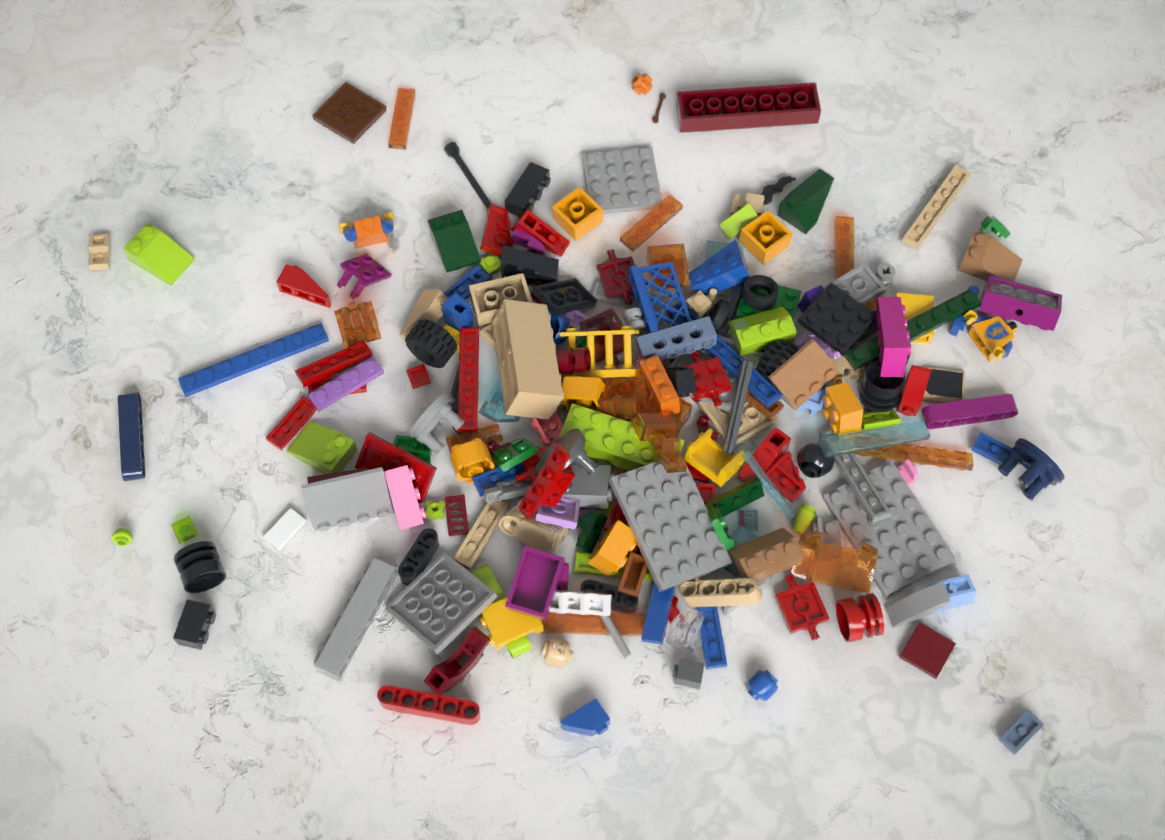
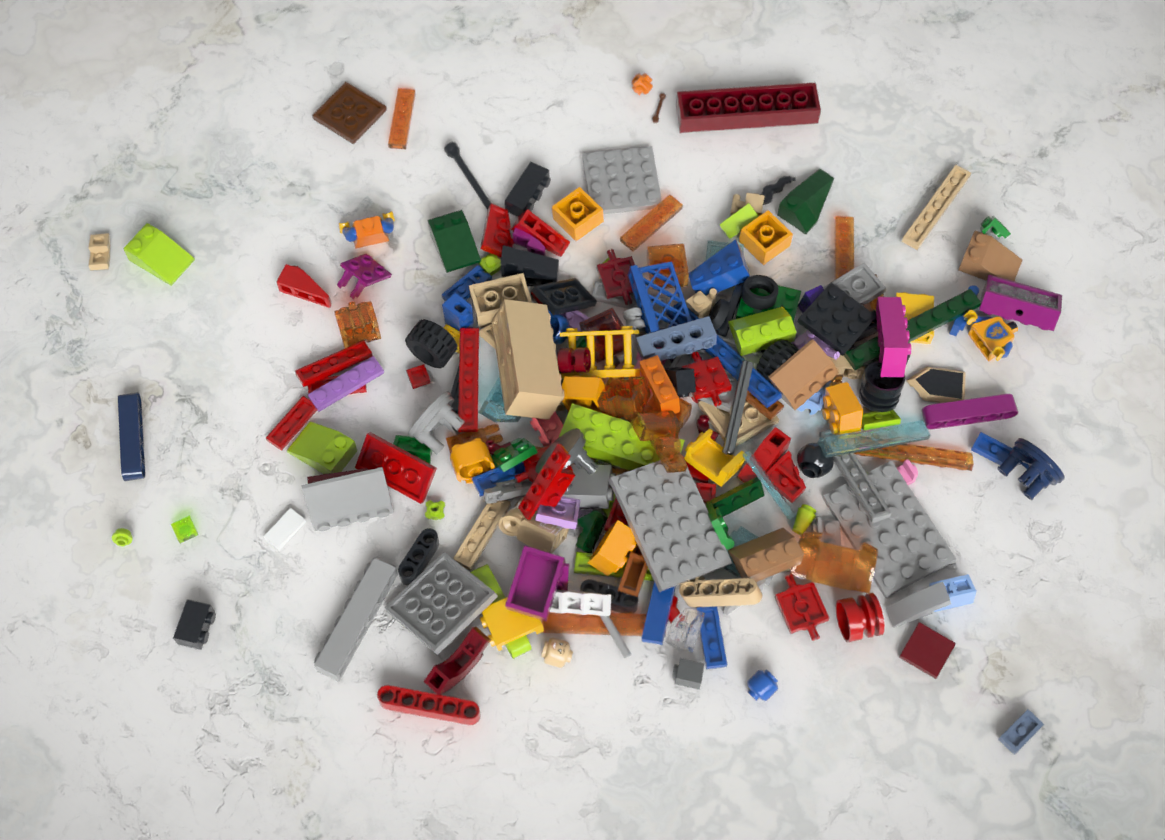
(199, 567): black wheel -> none
(253, 359): blue plate -> none
(404, 497): bright pink brick -> none
(427, 307): tan slope -> none
(453, 500): dark red slope -> none
(587, 720): blue slope -> none
(747, 519): tile -> none
(887, 278): light grey wheel -> none
(913, 390): red slope -> none

